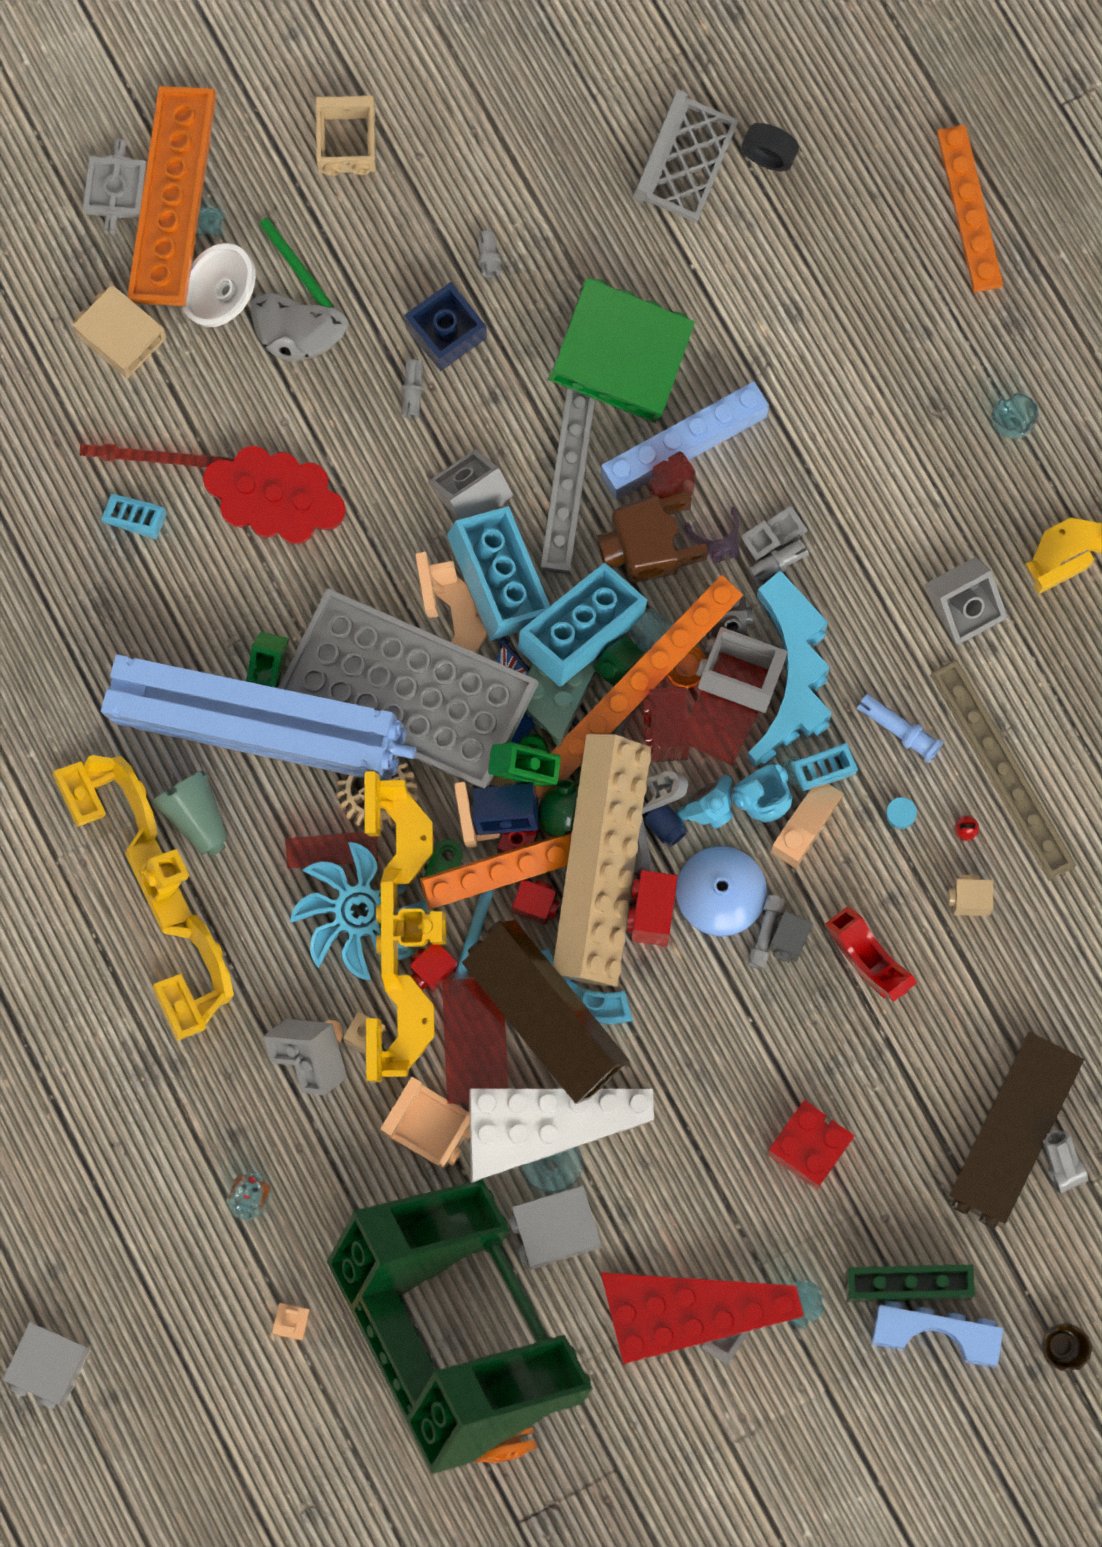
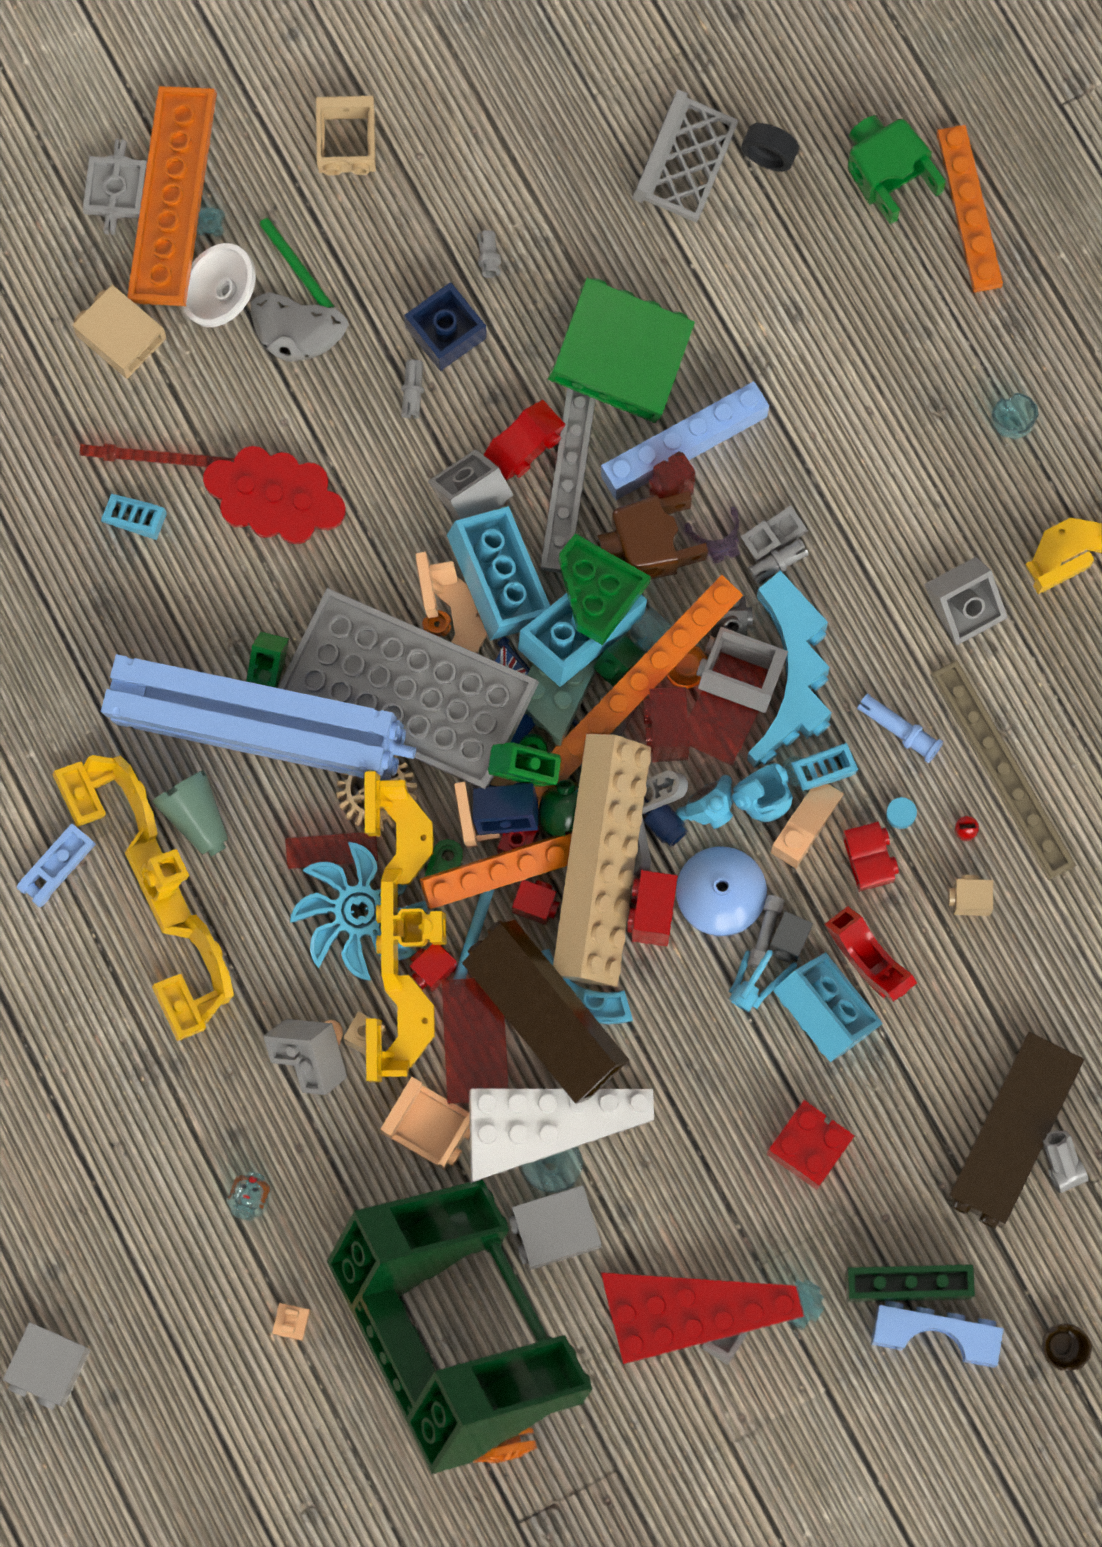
(56, 864): none -> light blue plate
(444, 627): none -> orange plate
(525, 440): none -> red brick
(598, 587): none -> green plate
(745, 994): none -> medium azure plant
(827, 1006): none -> medium azure slope
(869, 856): none -> red brick
(888, 159): none -> green piece

